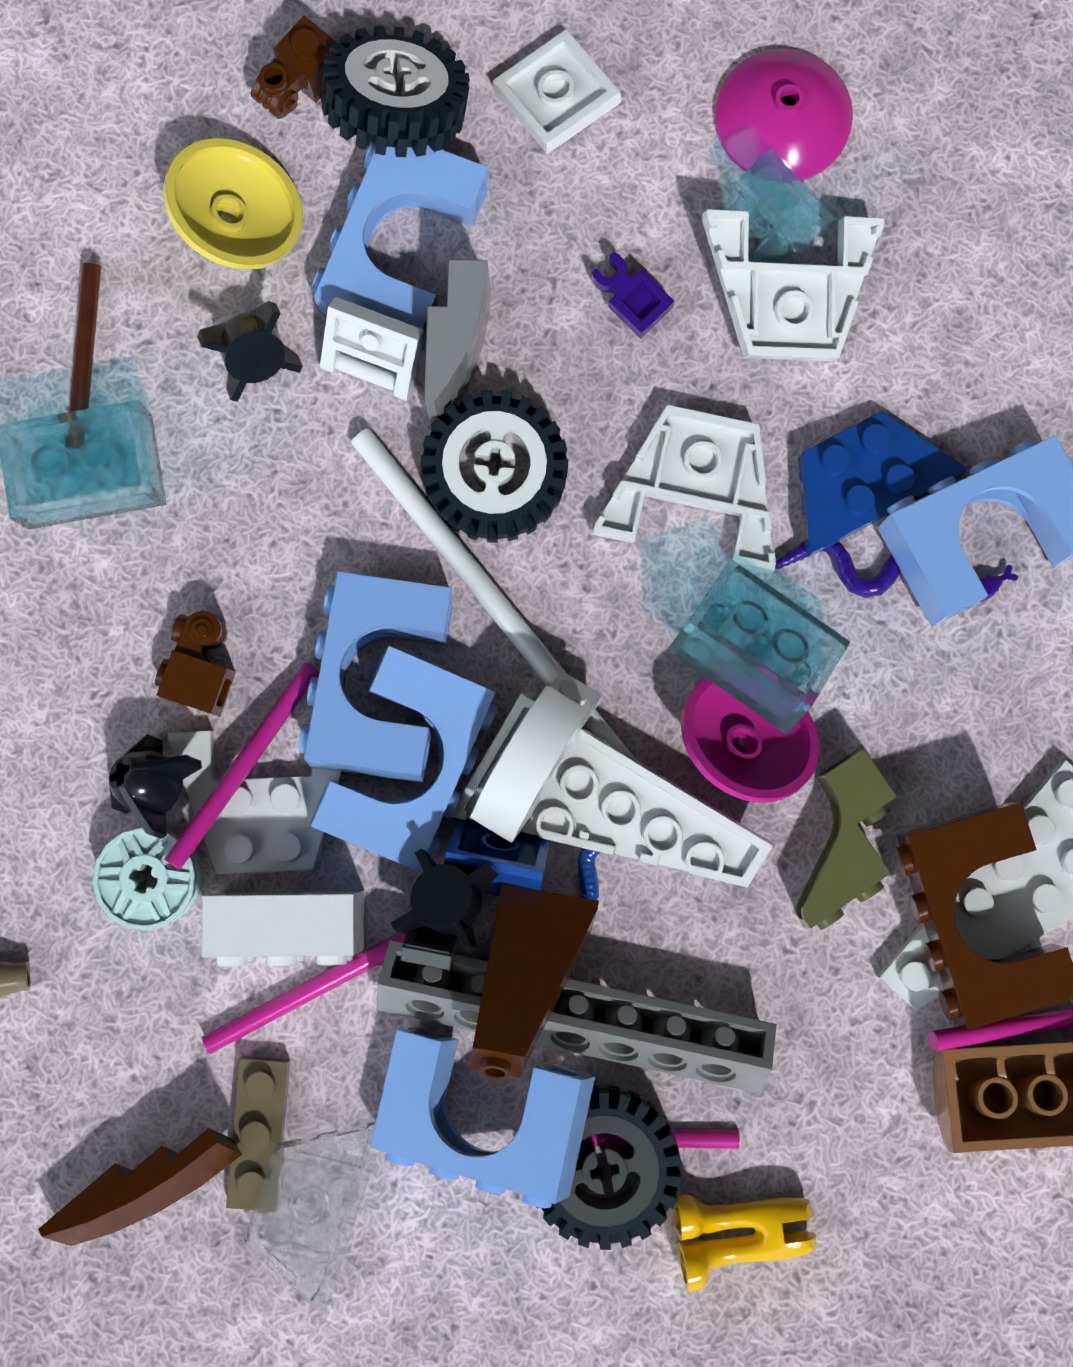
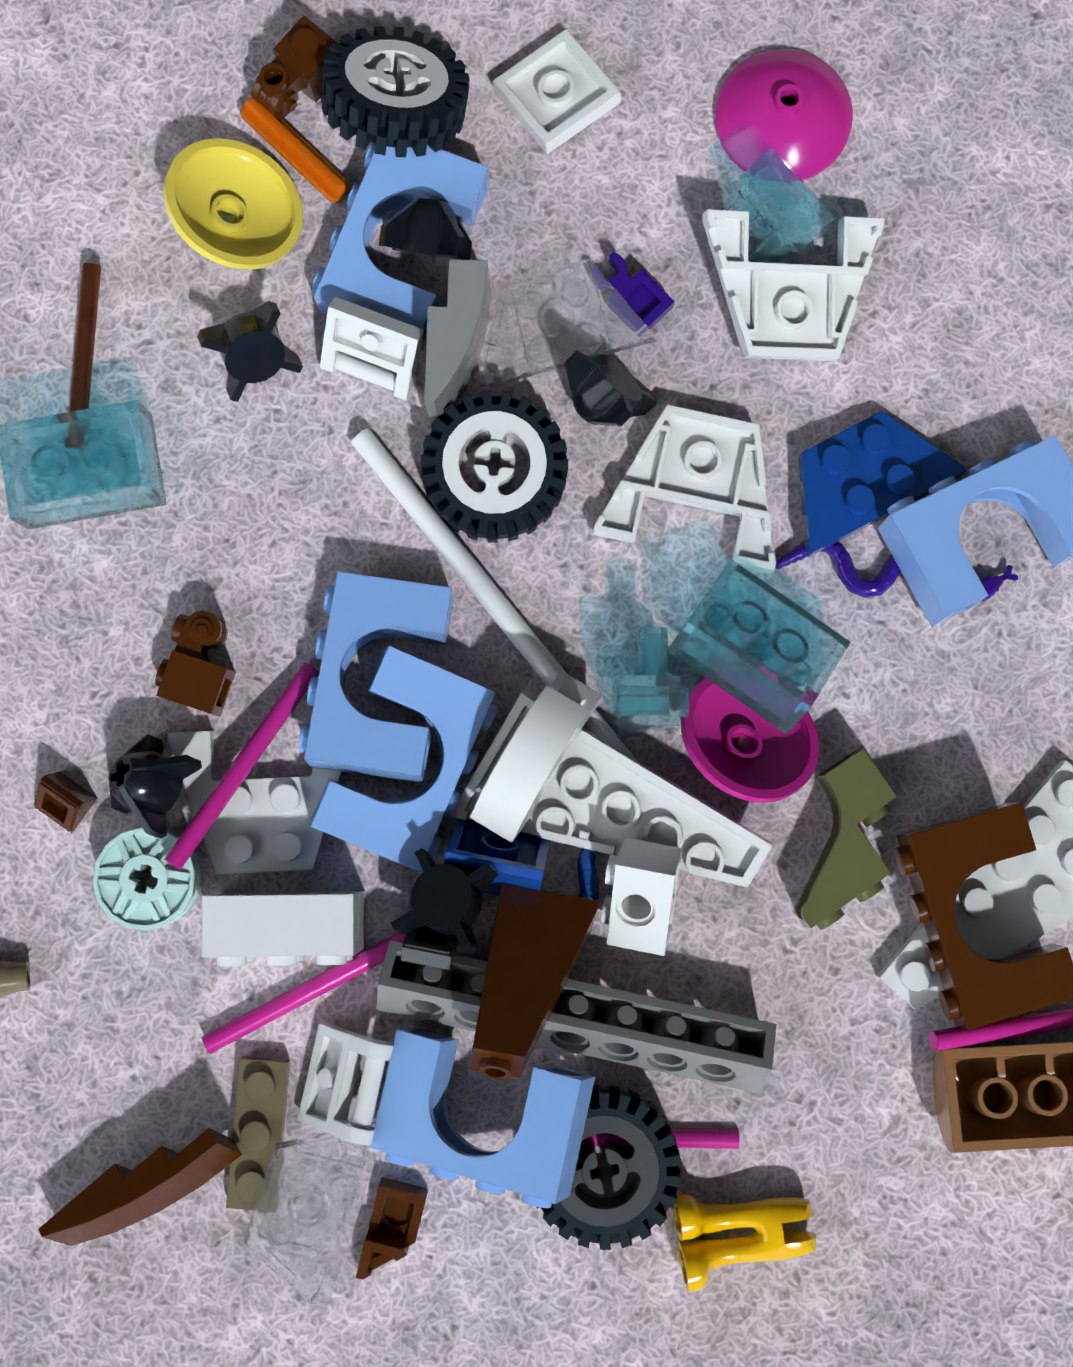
(63, 800): none -> reddish brown slope
(296, 151): none -> orange axle
(333, 1080): none -> white plate
(392, 1224): none -> reddish brown slope
(427, 229): none -> black piece
(552, 316): none -> clear wing
(605, 390): none -> black piece
(643, 920): none -> white brick
(652, 696): none -> clear light blue brick

